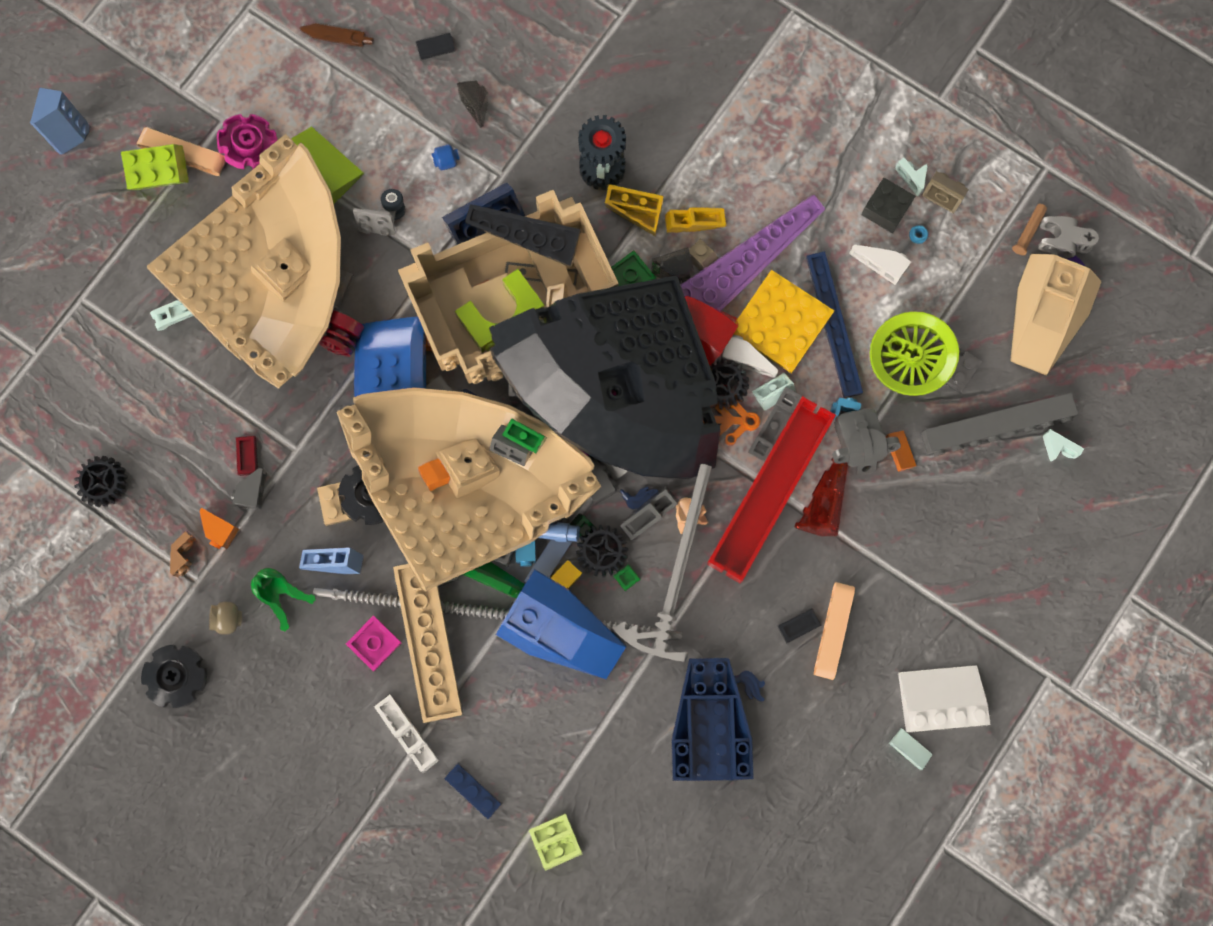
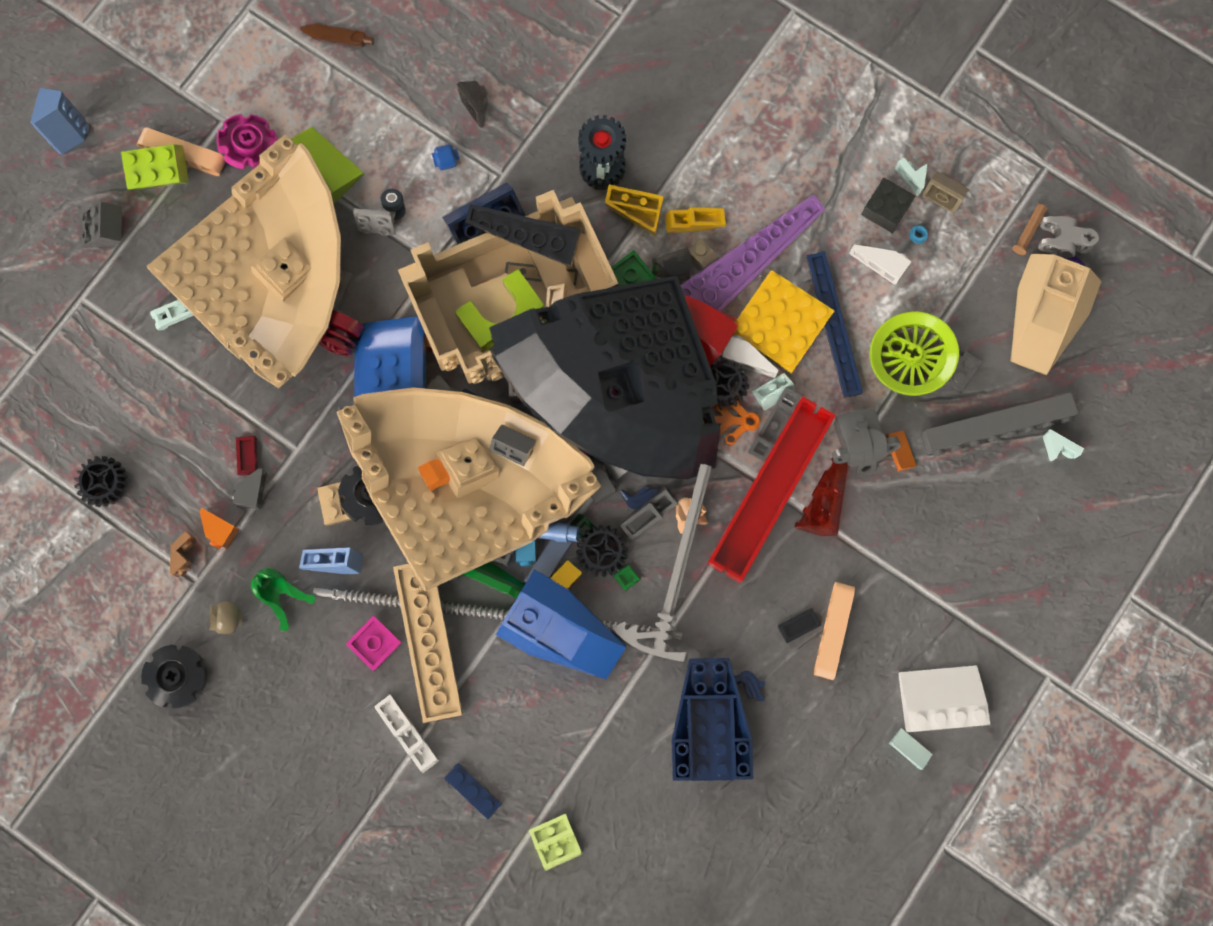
(102, 225): none -> dark grey slope
(435, 46): black tile -> none
(524, 436): green slope -> none
(845, 405): dark azure bracket -> none

